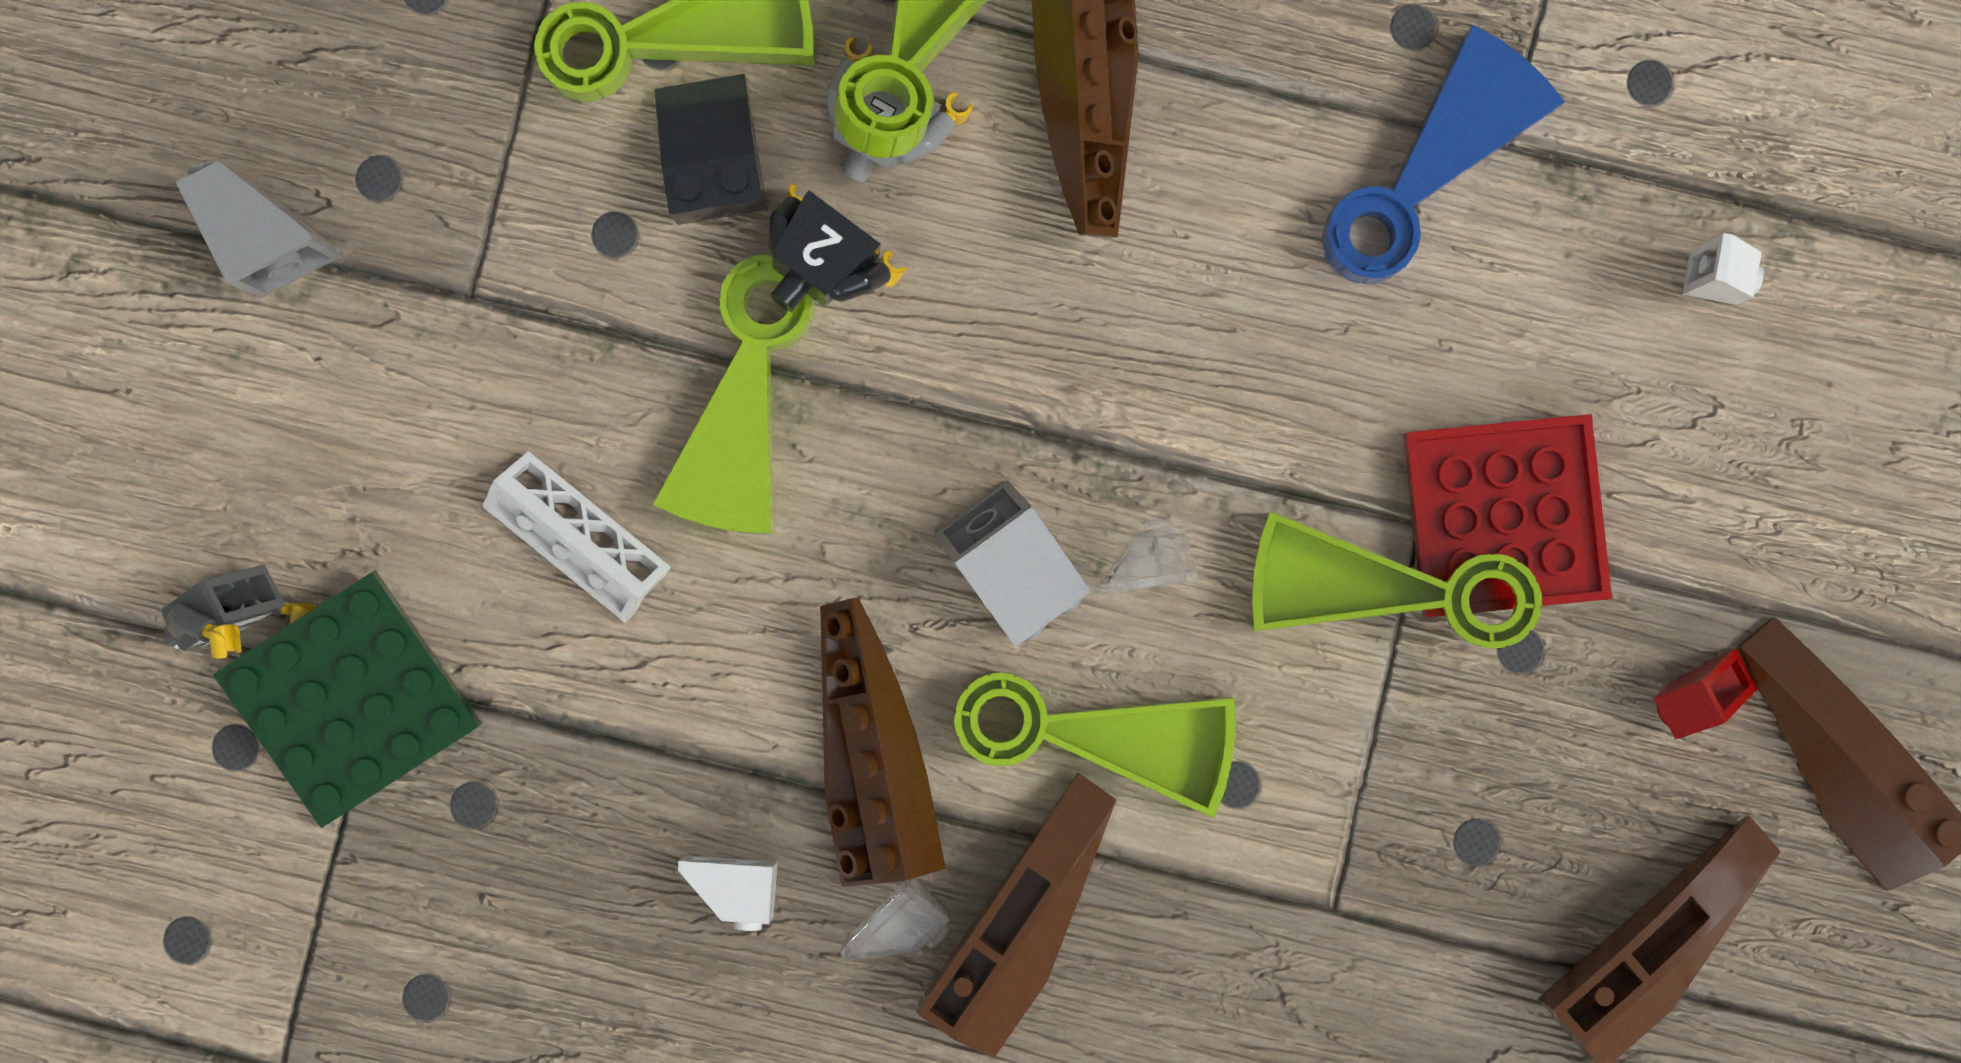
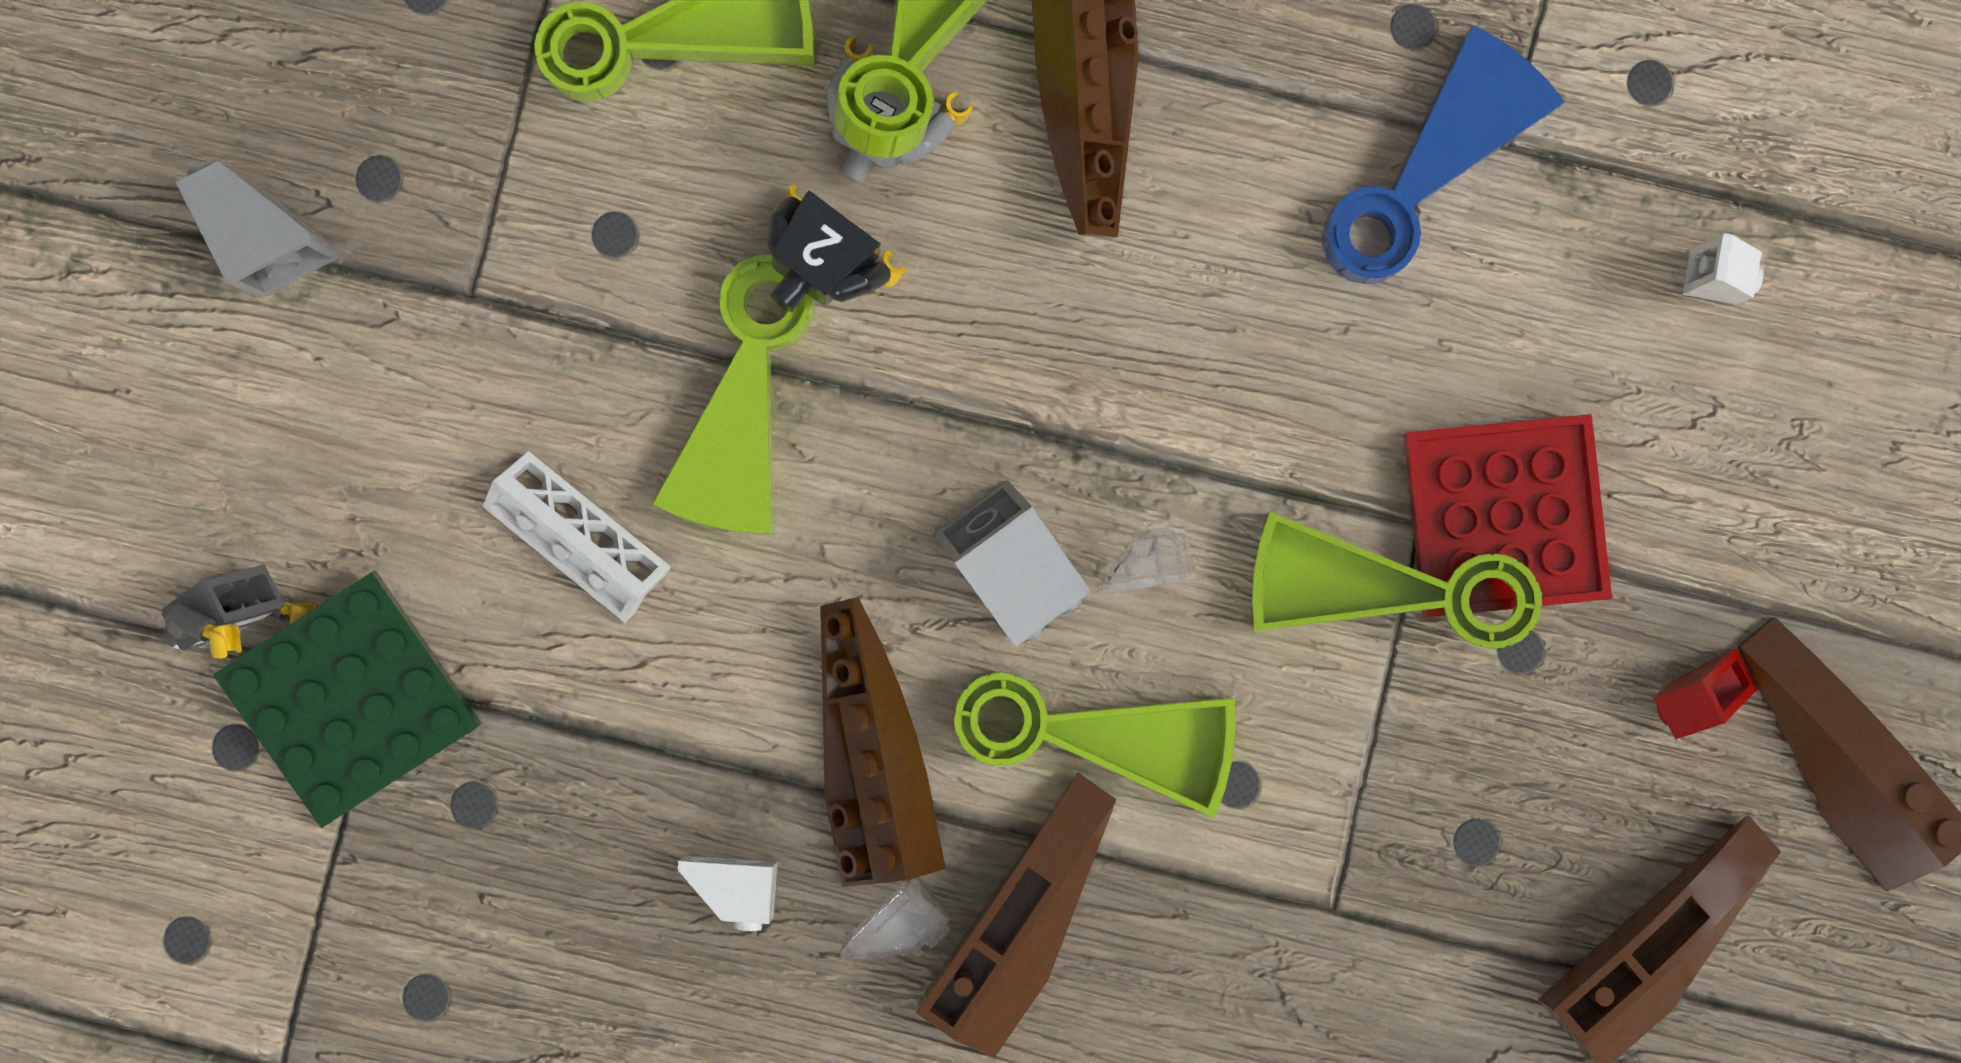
(709, 150): black slope -> none

